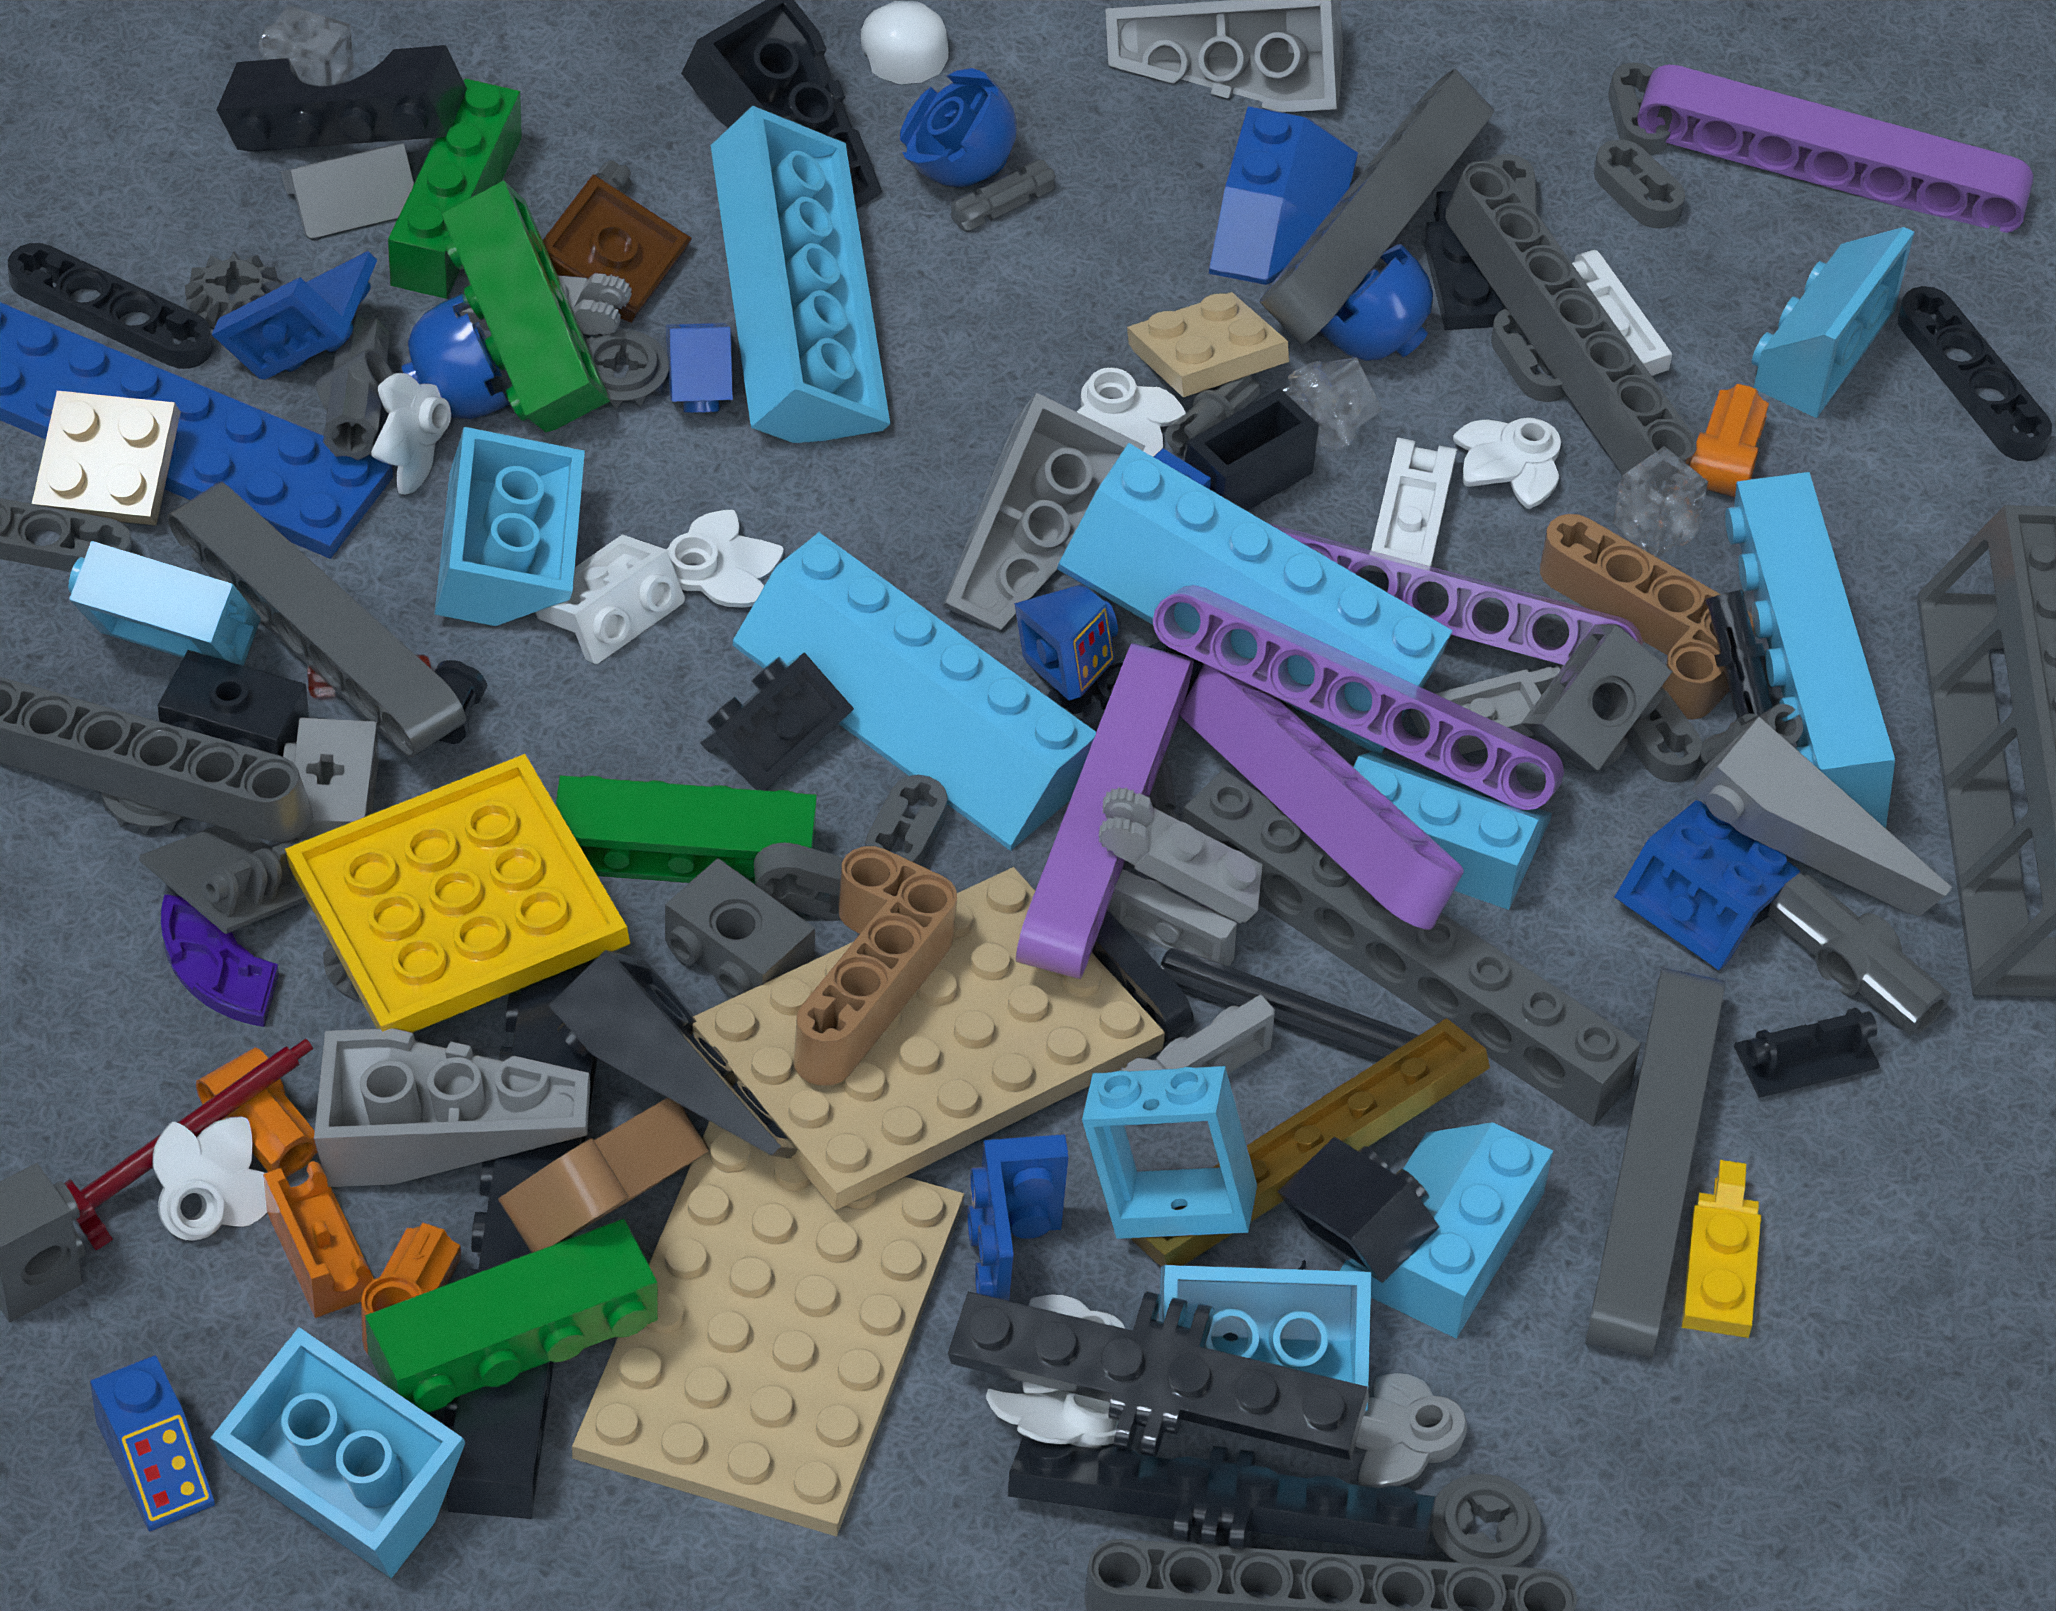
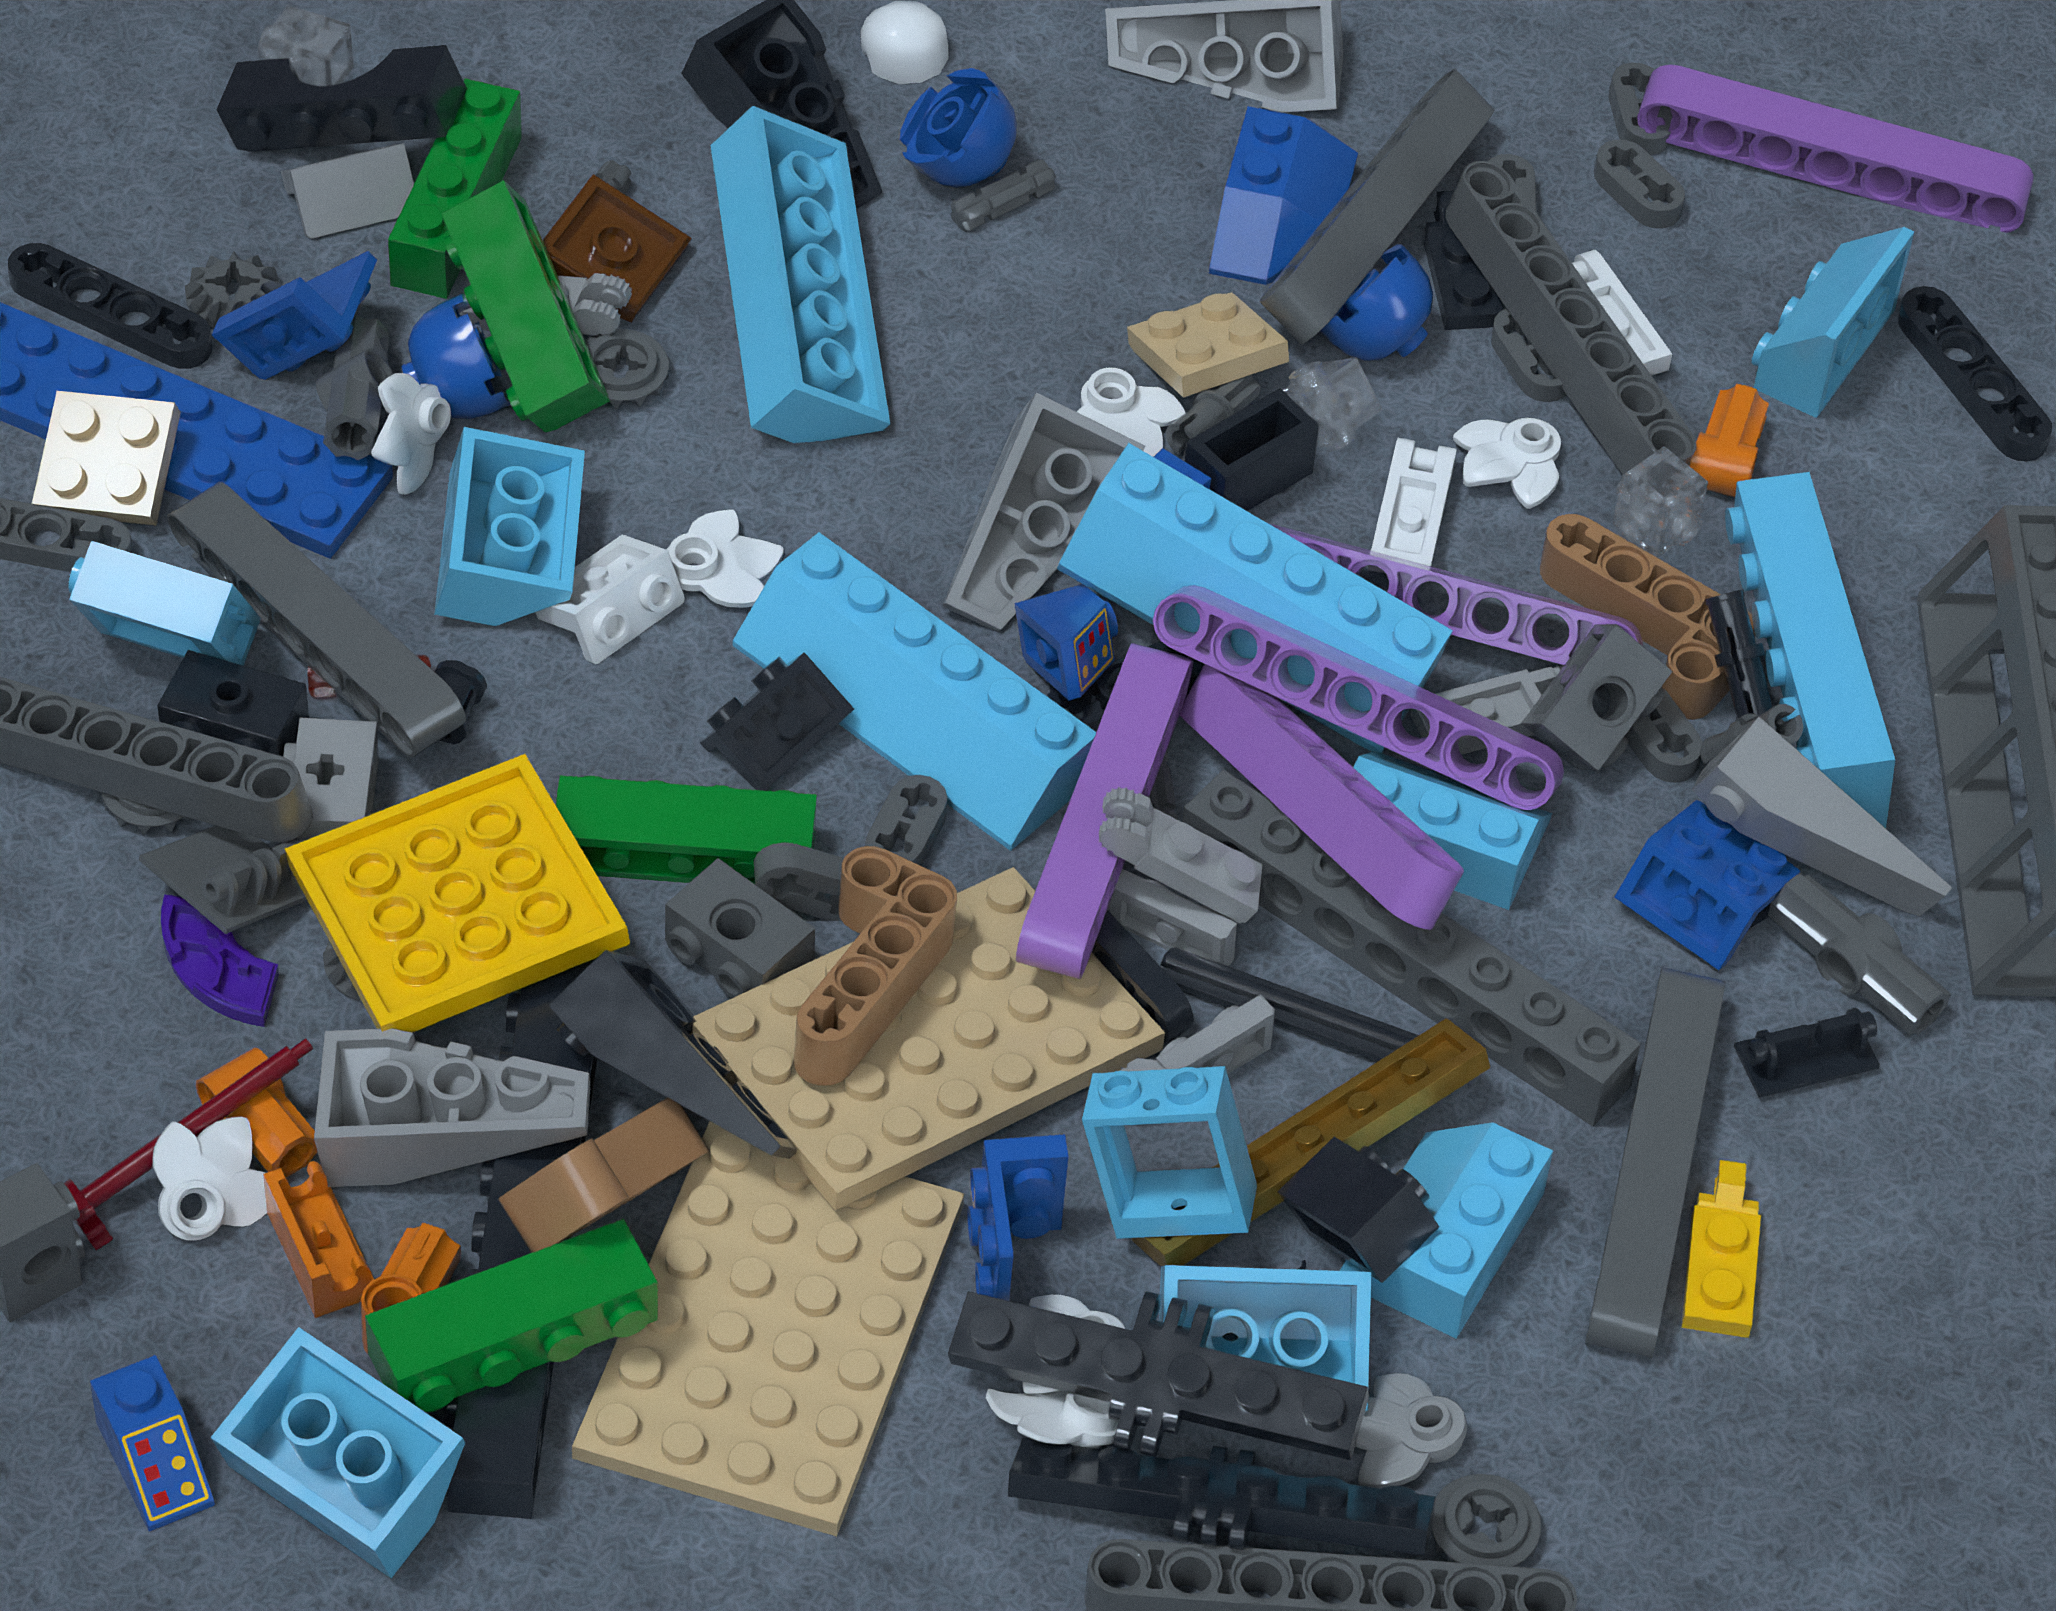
(699, 365): slope -> none

